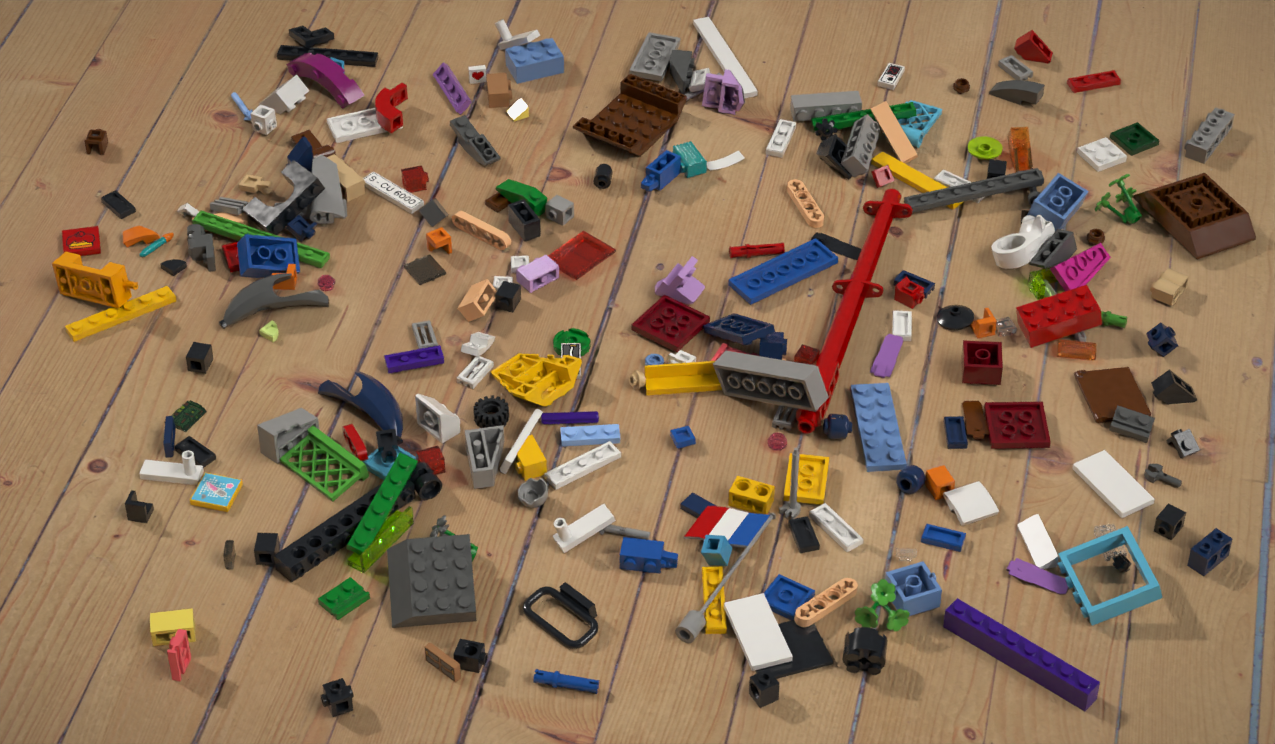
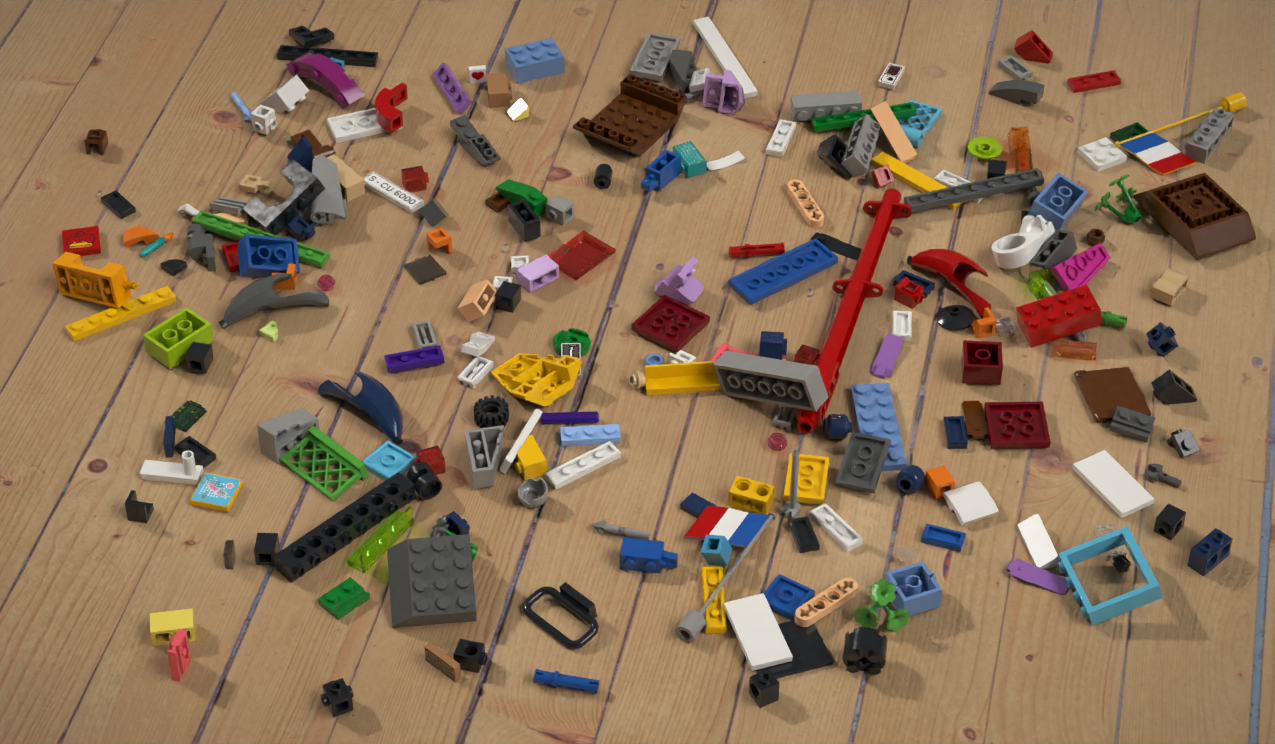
(174, 337): none -> lime brick
(355, 442): red beam -> none
(382, 504): green plate -> none
(387, 443): black plate -> none
(436, 418): white slope -> none
(457, 524): none -> dark blue bracket
(465, 223): light nougat beam -> none
(509, 40): white piece -> none
(585, 527): white piece -> none
(682, 437): blue plate -> none
(739, 329): dark blue plate -> none
(823, 127): black plant -> none
(863, 462): none -> dark grey plate
(955, 269): none -> red piece
(961, 86): reddish brown plate -> none
(1021, 654): dark purple brick -> none
(1161, 154): none -> flag

